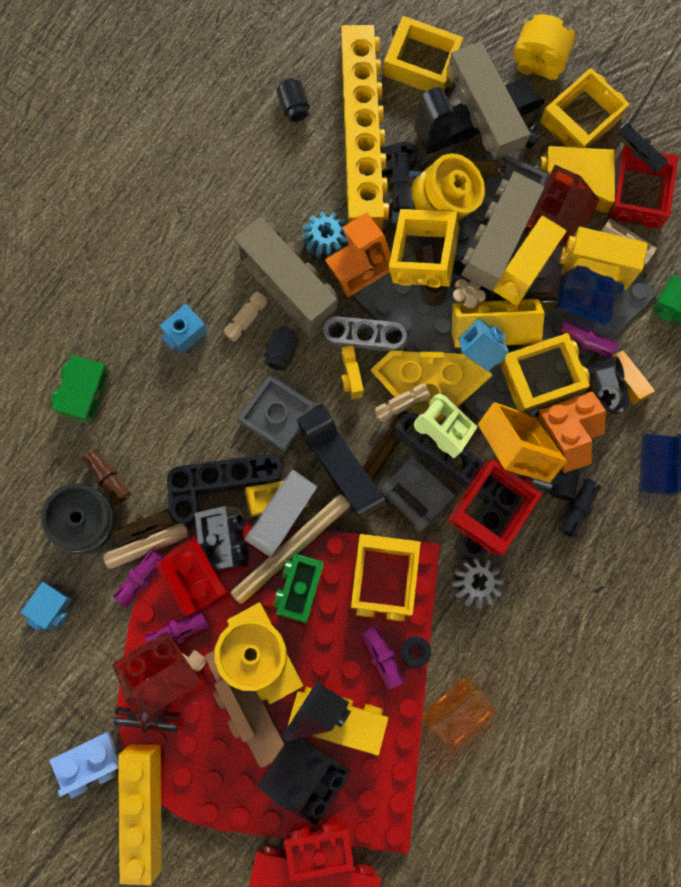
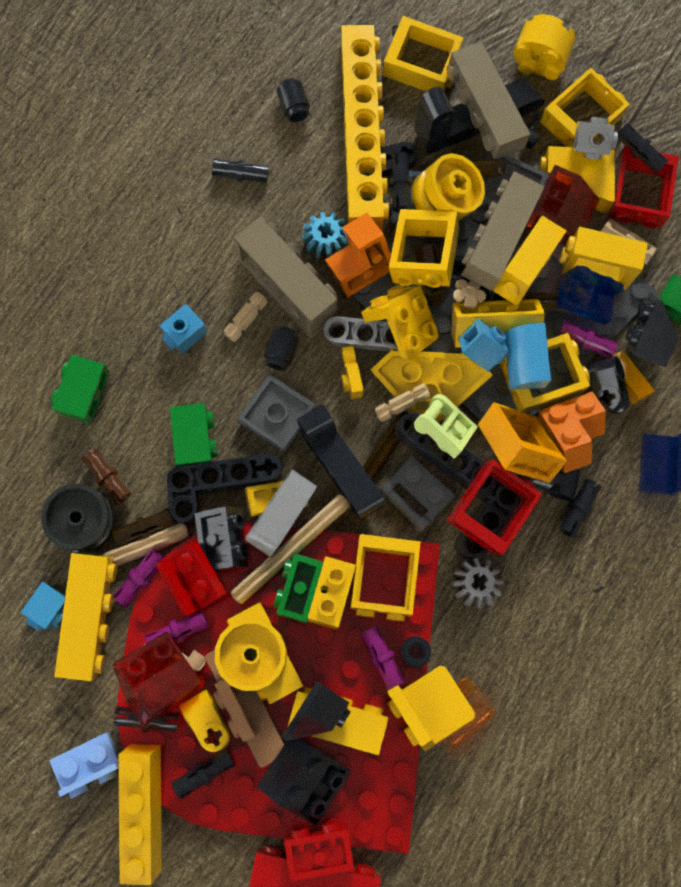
(85, 617): none -> yellow brick
(192, 434): none -> green brick
(202, 716): none -> yellow piece
(203, 773): none -> black pin
(240, 170): none -> black pin
(329, 606): none -> yellow window
(407, 318): none -> yellow bracket
(431, 708): none -> yellow bracket
(527, 357): none -> dark azure brick
(584, 138): none -> light grey brick
(653, 334): none -> black slope

